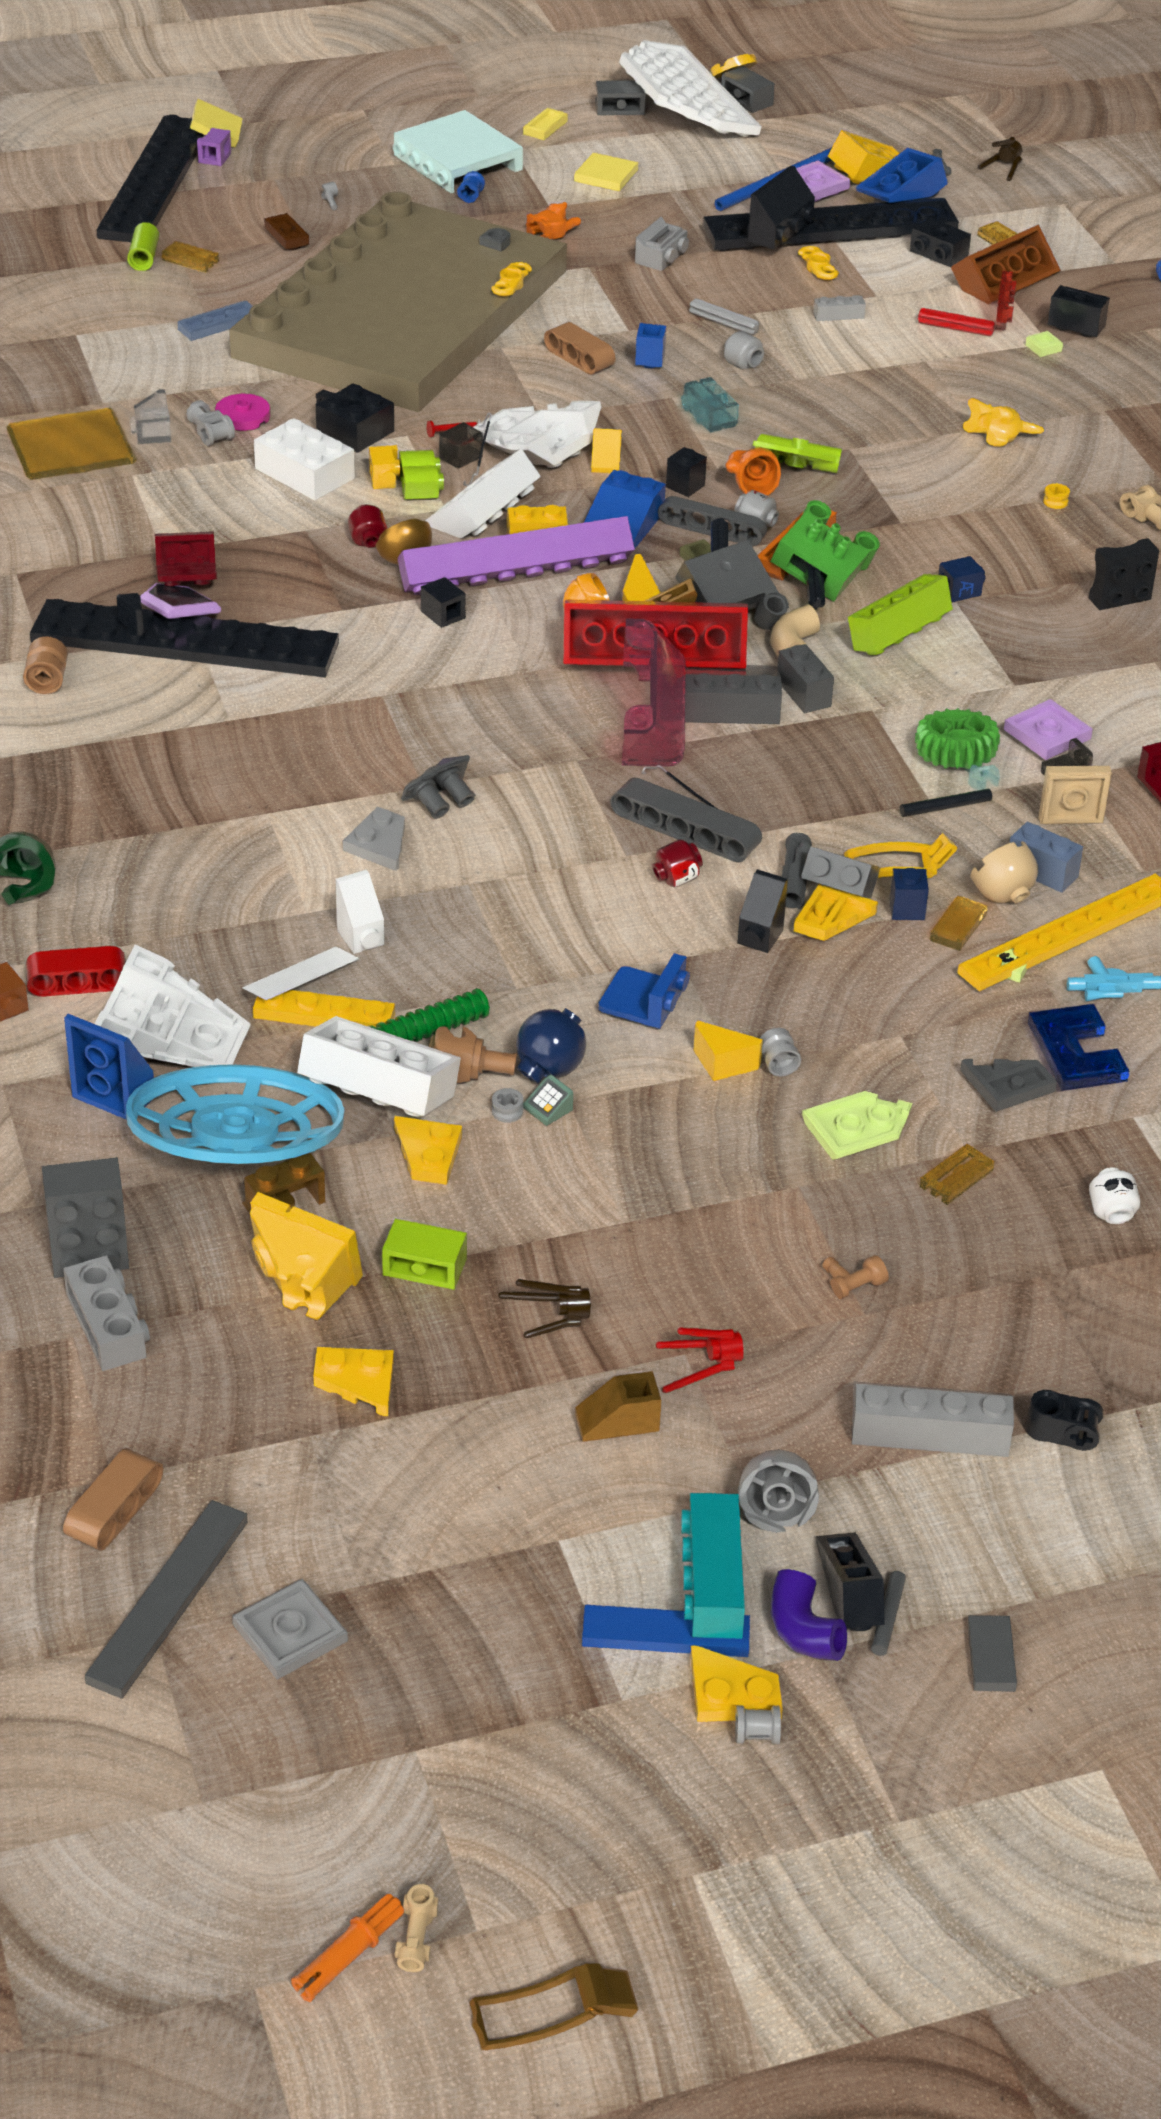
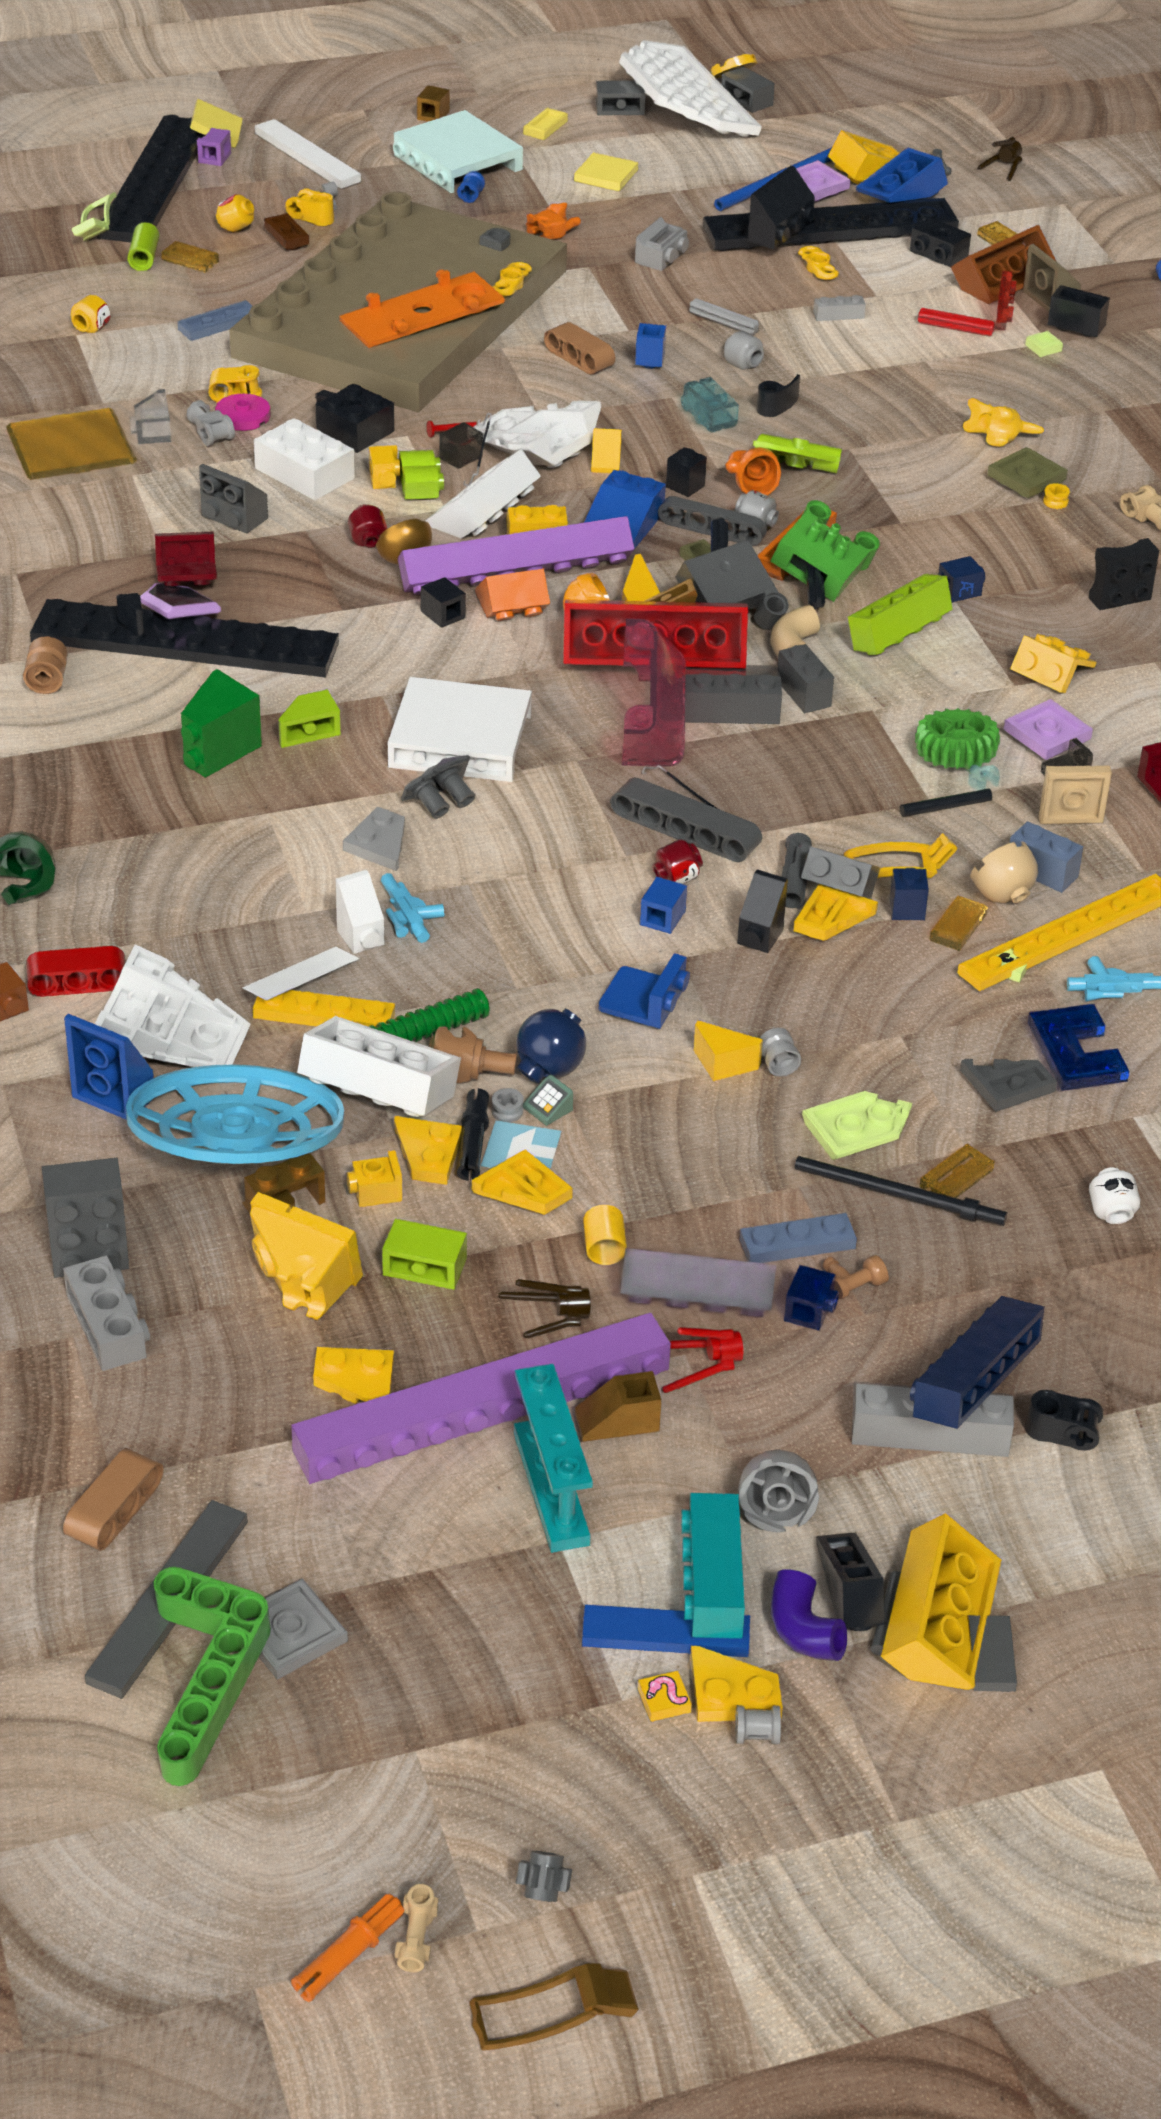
(90, 314): none -> yellow head
(93, 226): none -> yellowish green piece
(217, 1667): none -> bright green beam
(220, 724): none -> green slope
(231, 500): none -> dark grey slope
(235, 213): none -> yellow head
(235, 380): none -> yellow piece
(308, 153): none -> white tile
(309, 719): none -> lime slope
(311, 207): none -> yellow piece
(376, 1180): none -> yellow brick
(396, 317): none -> orange piece
(409, 910): none -> medium azure piece
(433, 103): none -> pearl gold brick
(458, 720): none -> white panel
(471, 1399): none -> medium lavender brick
(474, 1124): none -> black pin
(511, 1138): none -> medium azure sticker
(513, 594): none -> orange slope
(524, 1183): none -> yellow wing
(543, 1876): none -> dark grey gear
(552, 1458): none -> teal fence
(604, 1234): none -> yellow piece
(663, 905): none -> blue brick
(664, 1696): none -> yellow tile
(698, 1279): none -> clear purple slope
(777, 398): none -> black panel
(798, 1238): none -> sand blue plate
(810, 1297): none -> clear blue brick
(939, 1586): none -> yellow slope
(968, 1208): none -> black bar
(977, 1362): none -> dark blue brick
(1026, 472): none -> olive plate
(1044, 277): none -> dark tan slope
(1049, 661): none -> yellow bracket

